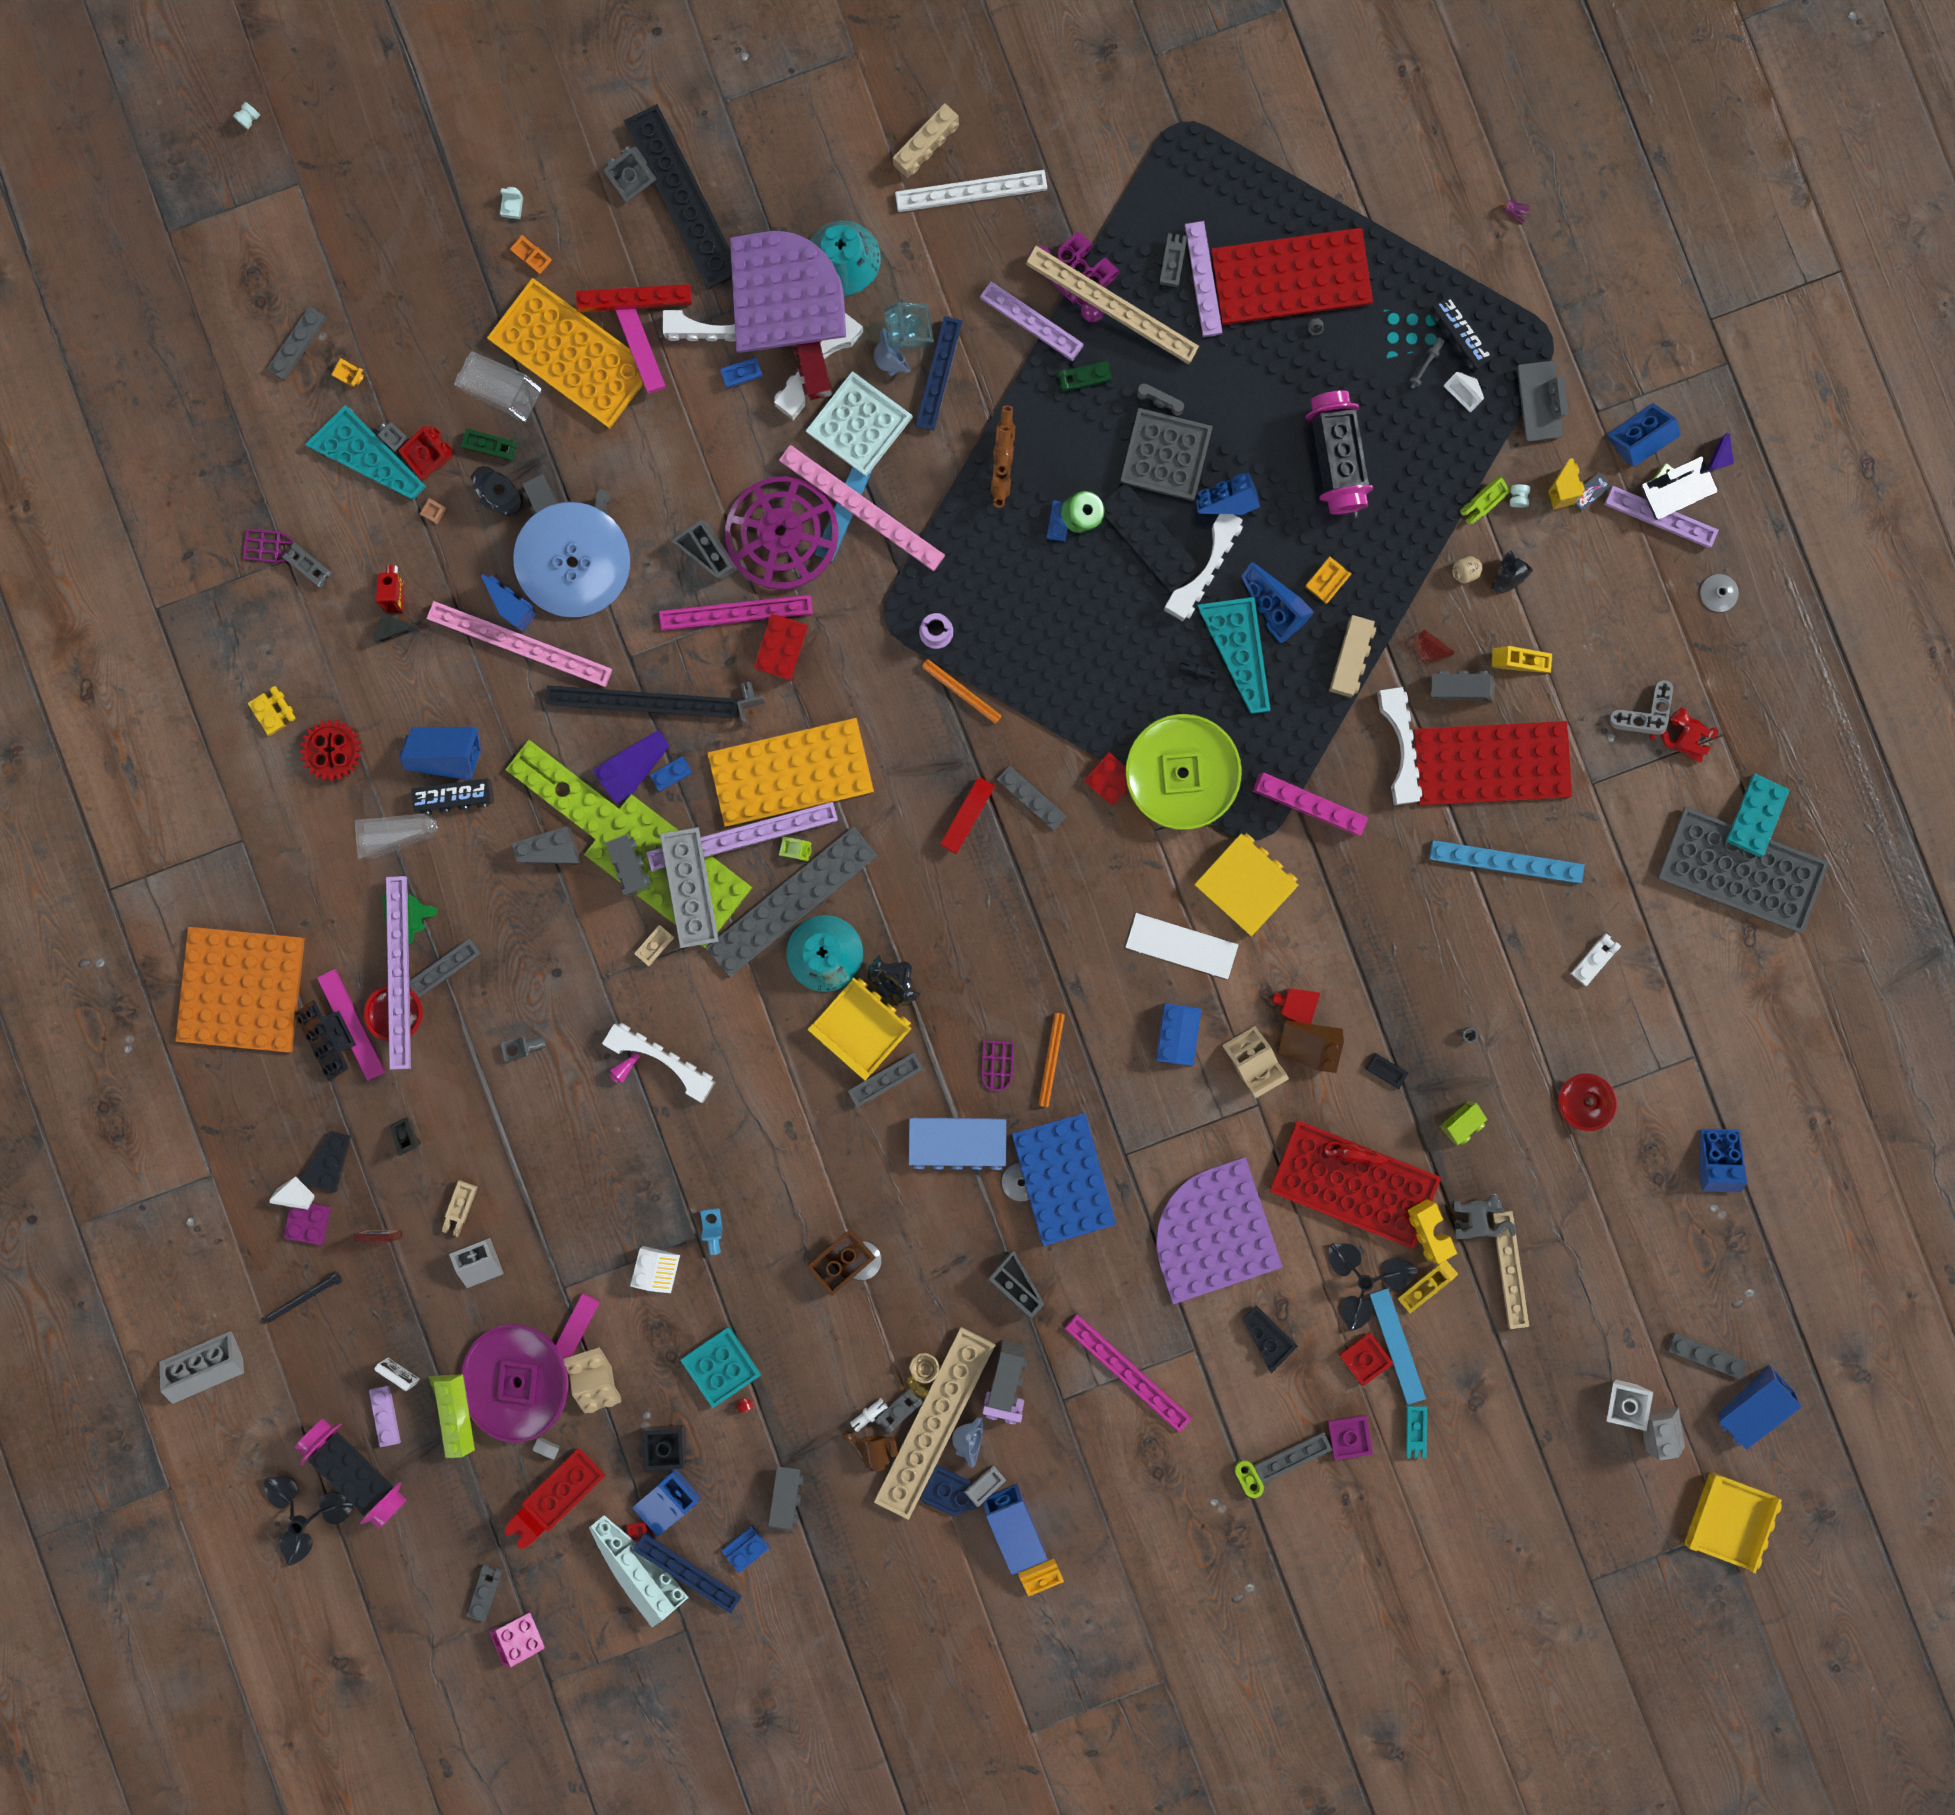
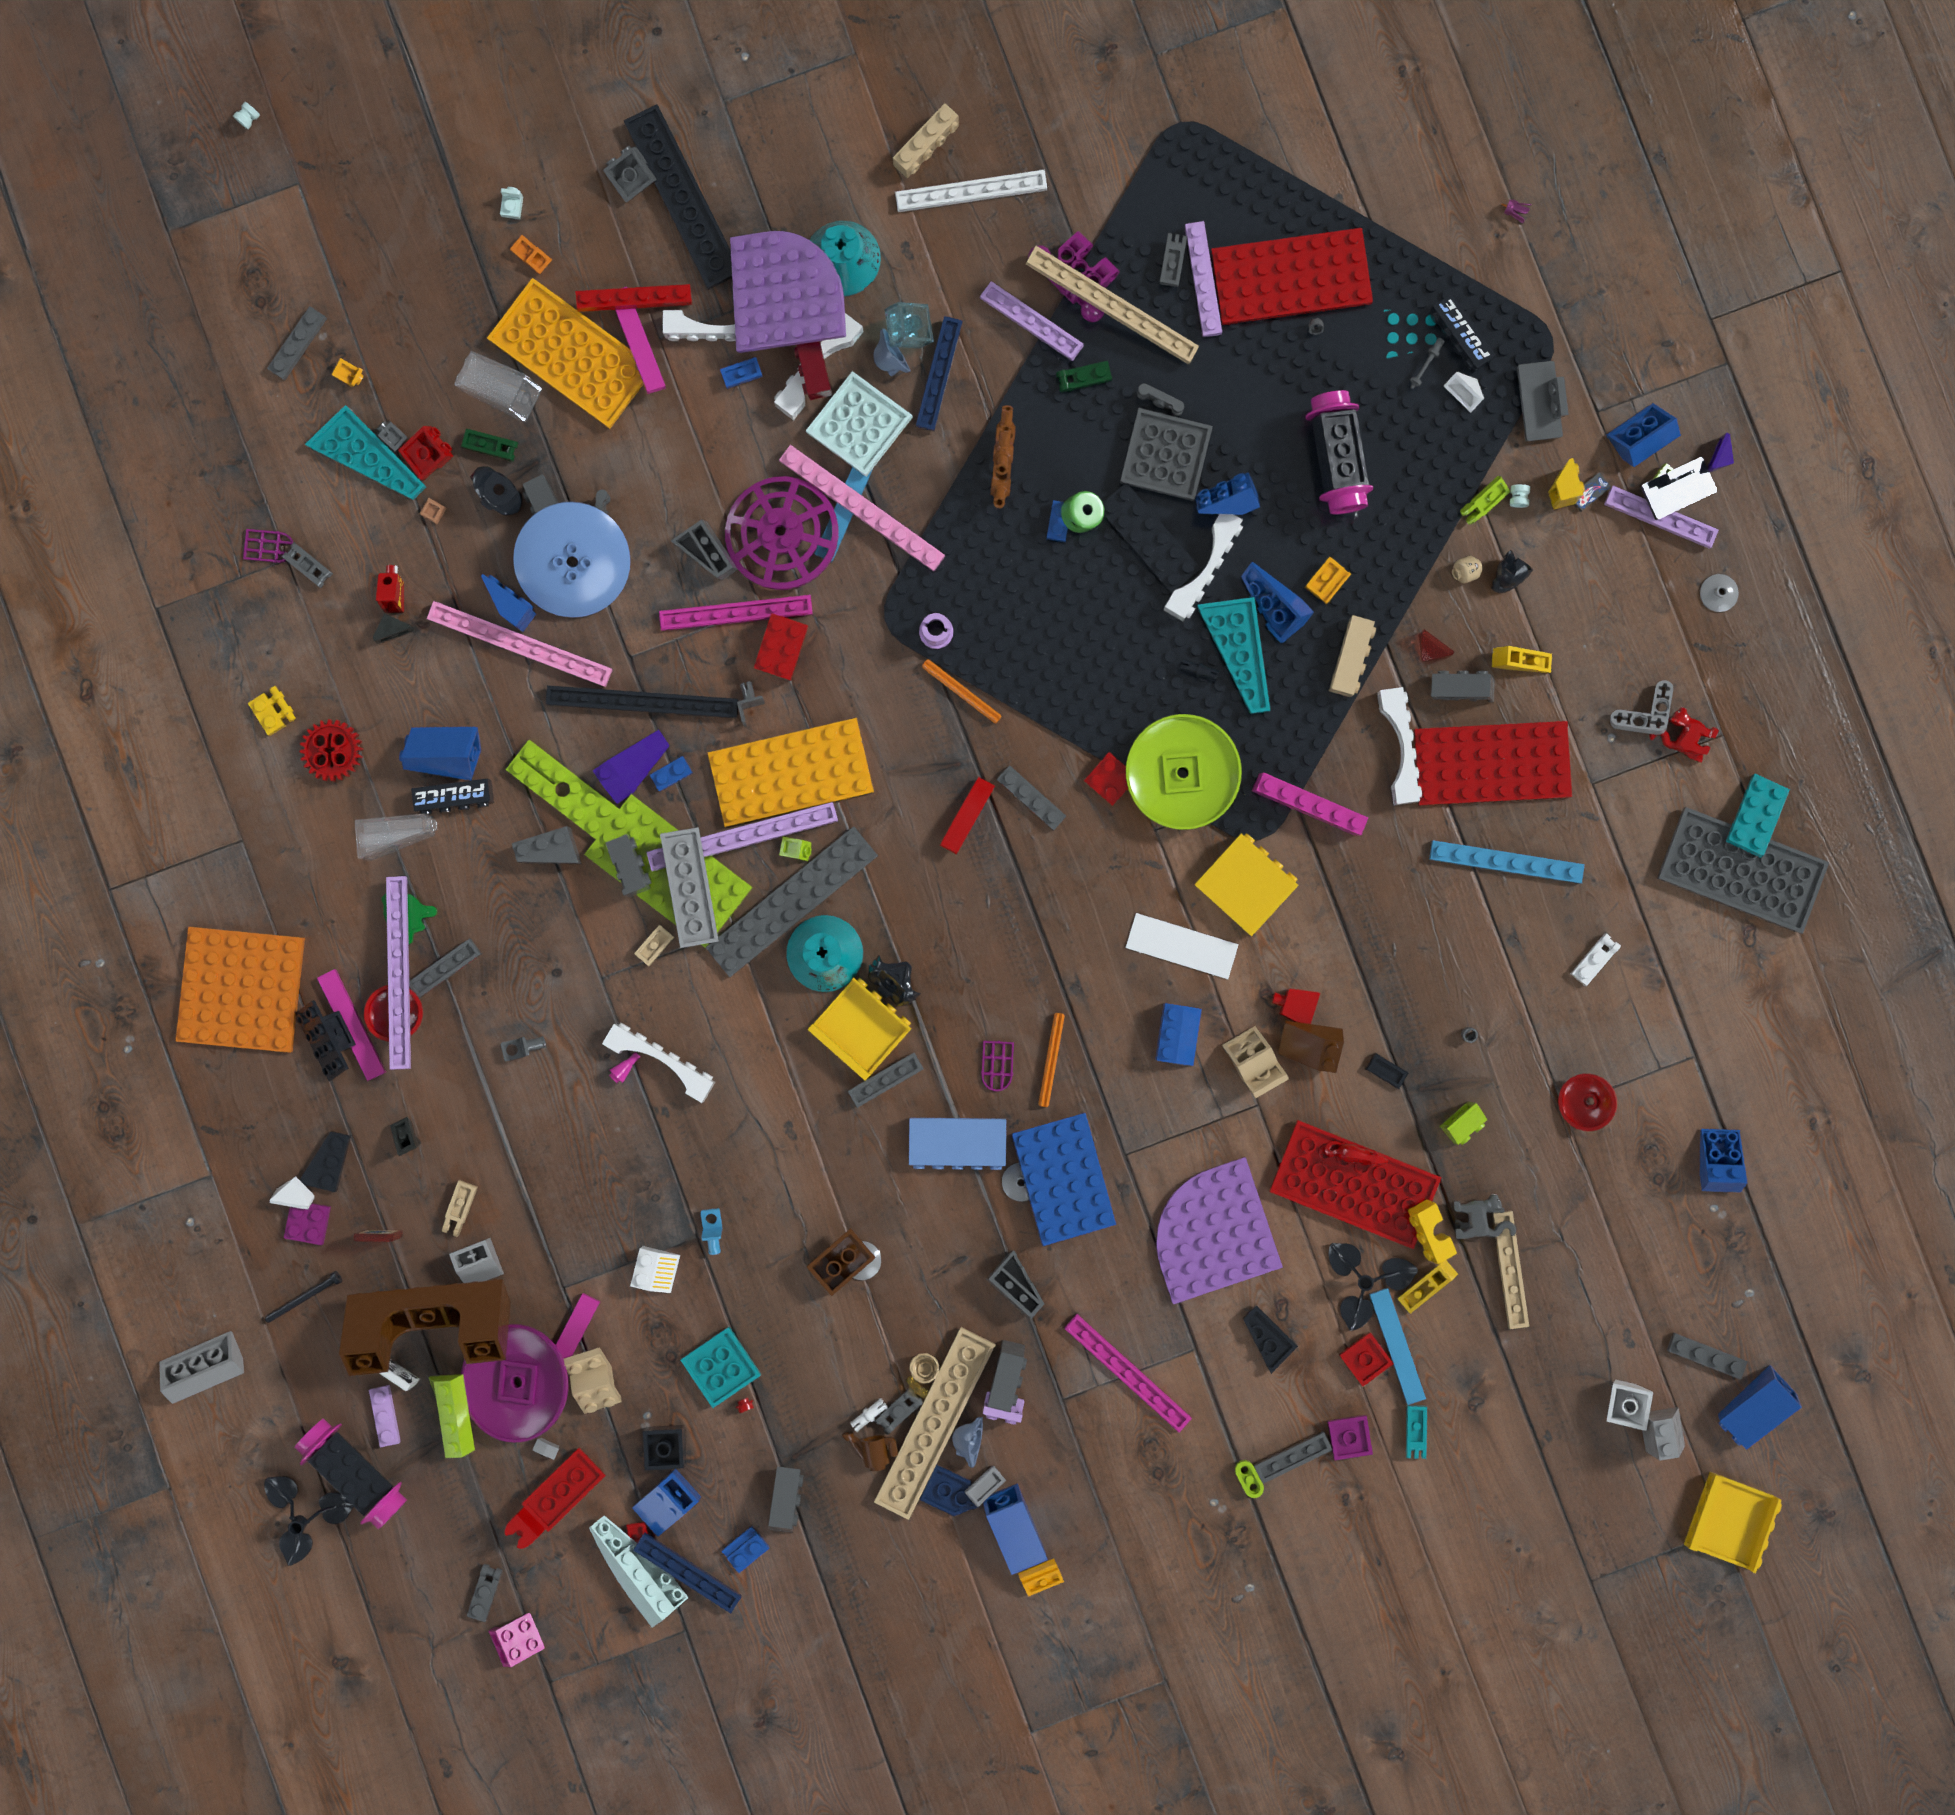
(380, 1317): none -> reddish brown arch

